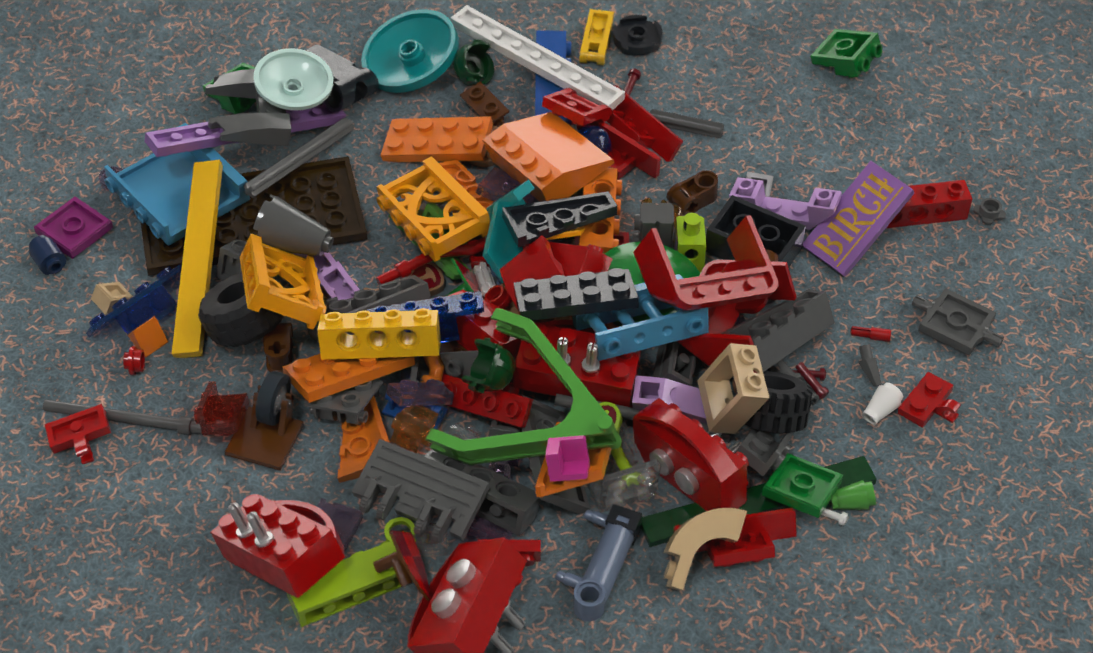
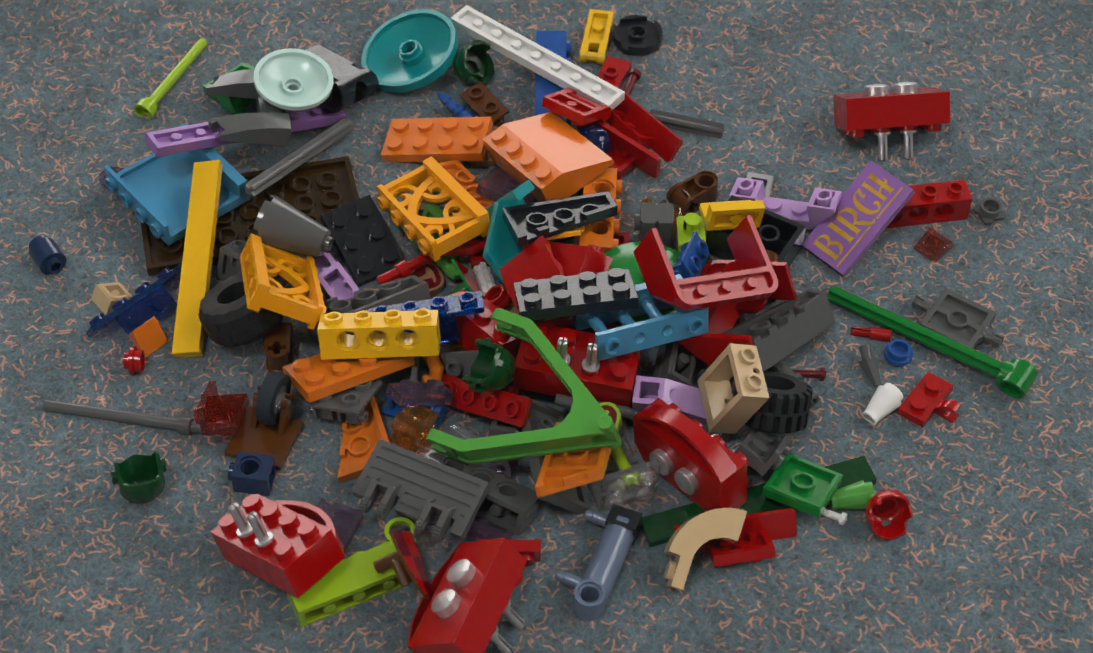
(74, 227): magenta plate -> none
(77, 431): red plate -> none
(140, 477): none -> dark green cap
(149, 104): none -> lime piece
(262, 473): none -> dark blue brick
(362, 239): none -> black plate
(452, 106): none -> blue bar
(567, 458): dark pink panel -> none
(614, 71): none -> red plate
(692, 257): none -> blue hinge
(730, 213): none -> yellow panel
(812, 381): dark red piece -> none
(848, 51): green plate -> none
(888, 506): none -> red hair
(898, 352): none -> blue plate
(899, 108): none -> red piece
(933, 245): none -> clear red slope
(1011, 376): none -> green piece

